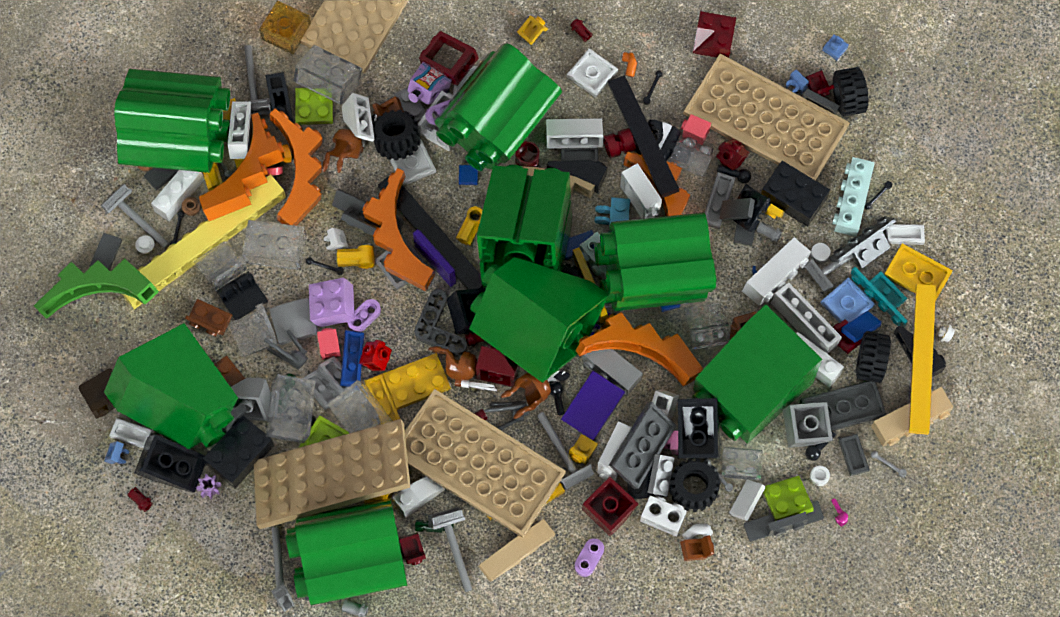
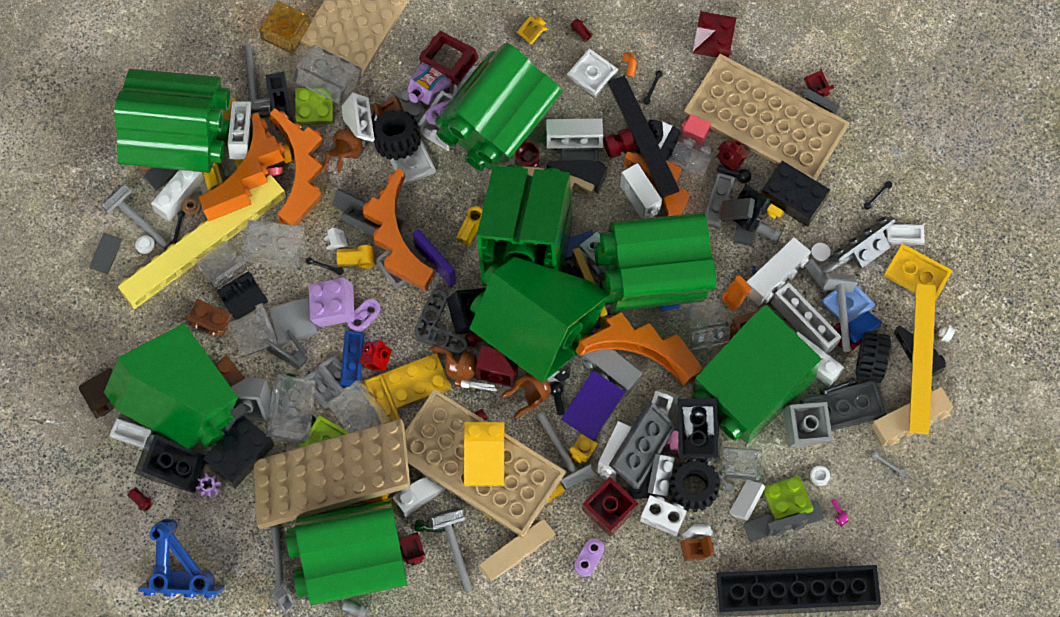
(97, 279): bright green arch -> none
(114, 452): medium blue tile -> none
(176, 581): none -> blue plate
(328, 343): coral brick -> none
(422, 221): black tile -> none
(468, 175): blue tile -> none
(483, 453): none -> yellow slope
(513, 406): dark grey plant -> none
(618, 211): medium azure hinge -> none
(736, 293): none -> orange tile
(797, 591): none -> black brick
(798, 81): medium blue tile -> none
(814, 452): black bar -> none
(835, 47): medium blue tile -> none
(841, 284): none -> light grey piece
(850, 91): black tyre -> none
(851, 381): none -> black hinge
(853, 197): light aqua brick -> none
(853, 455): dark grey tile -> none
(884, 292): teal bracket -> none

